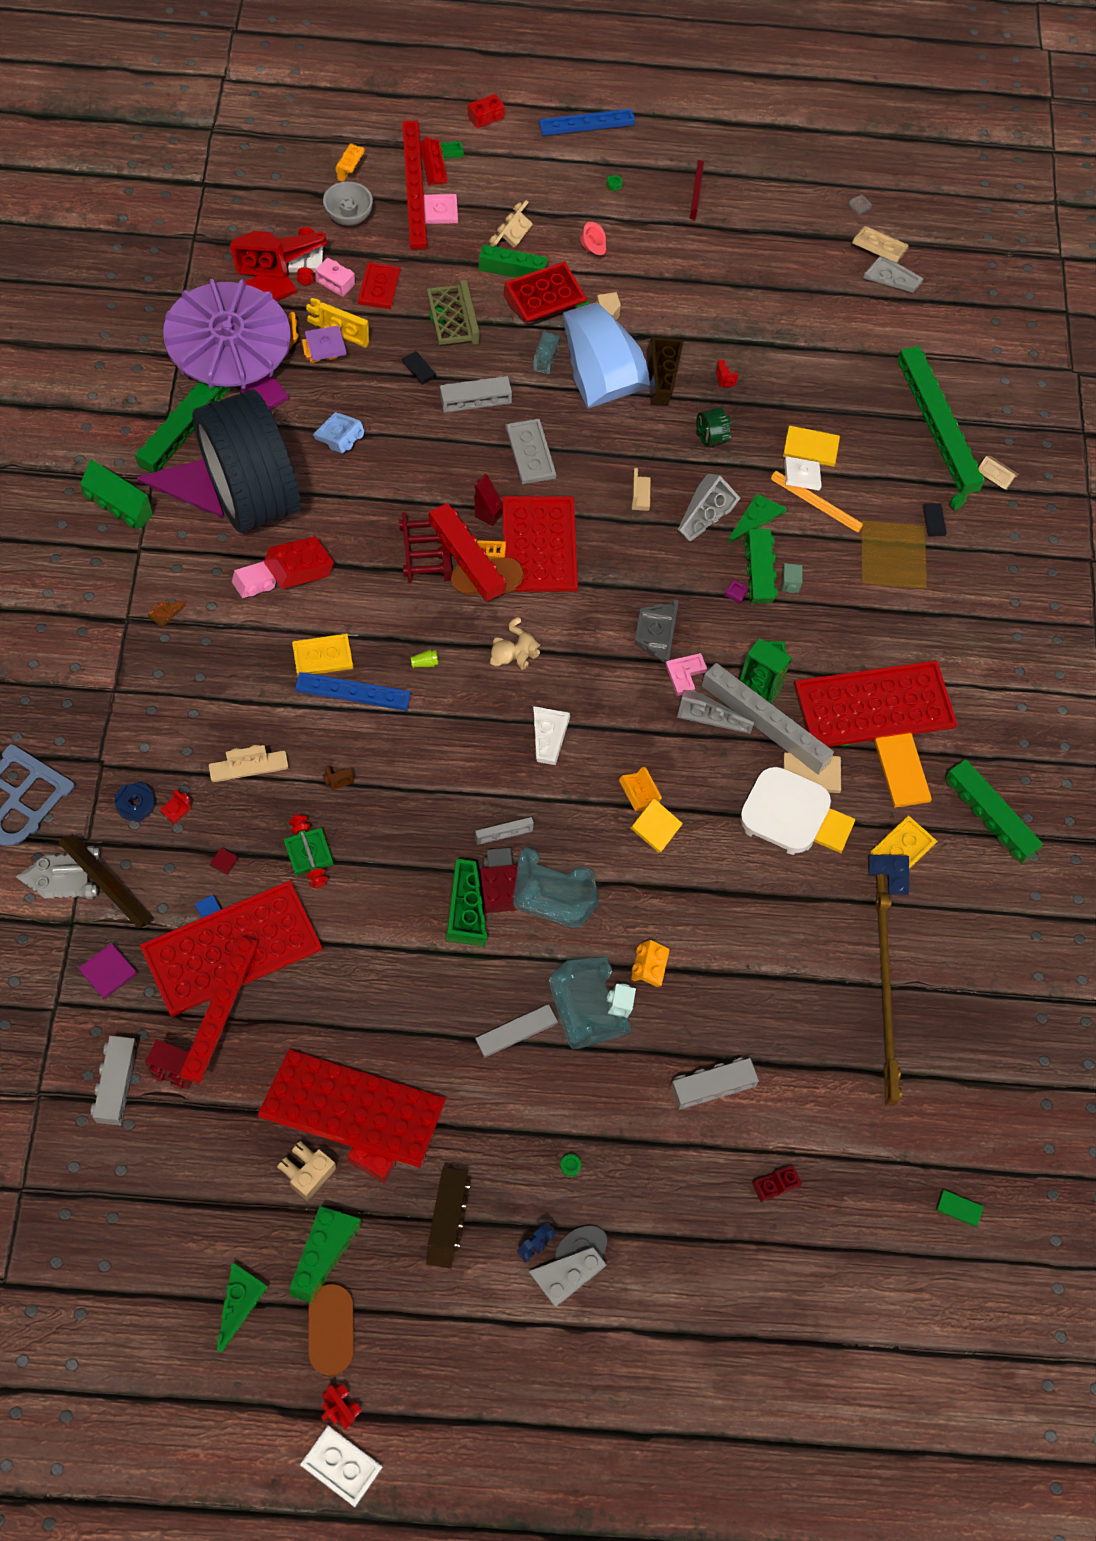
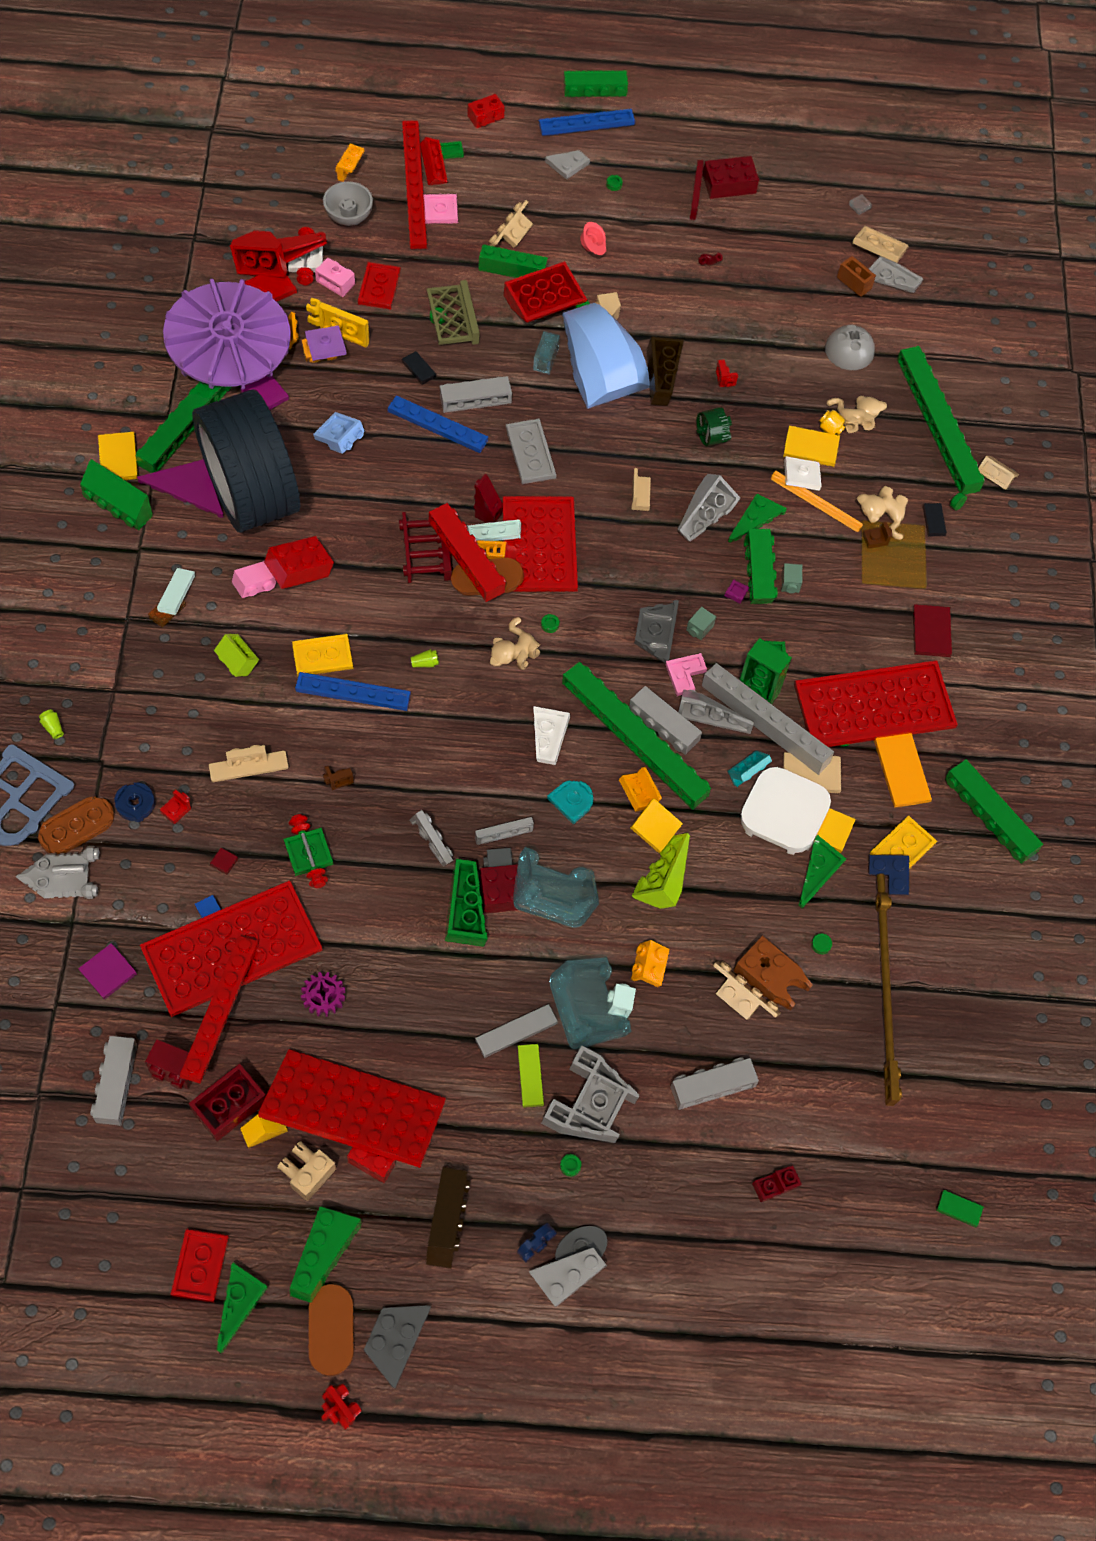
(51, 723): none -> lime cone
(76, 825): none -> dark orange tile
(105, 881): dark brown tile -> none
(118, 454): none -> yellow tile
(176, 591): none -> light aqua tile
(200, 1265): none -> red tile
(228, 1102): none -> dark red brick
(236, 655): none -> lime brick
(261, 1130): none -> yellow slope
(312, 996): none -> magenta gear
(341, 1466): white tile -> none
(394, 1339): none -> dark grey wing
(427, 832): none -> light grey wing
(438, 424): none -> blue plate
(496, 531): none -> light aqua tile
(530, 1075): none -> lime tile
(550, 623): none -> green tile
(568, 163): none -> light grey wing
(572, 799): none -> teal tile
(595, 83): none -> green brick
(597, 1102): none -> light grey wedge
(636, 735): none -> green brick
(665, 720): none -> light grey brick
(666, 876): none -> lime wedge
(701, 623): none -> sand green brick
(710, 259): none -> dark red arm
(730, 177): none -> dark red brick
(740, 995): none -> tan bracket
(748, 767): none -> teal bracket
(775, 976): none -> dark orange brick
(821, 944): none -> green tile
(822, 865): none -> green wing
(832, 422): none -> yellow head
(850, 347): none -> light grey piece
(856, 276): none -> dark orange brick
(864, 414): none -> tan animal
(875, 506): none -> tan animal
(878, 536): none -> reddish brown bracket
(932, 630): none -> dark red tile

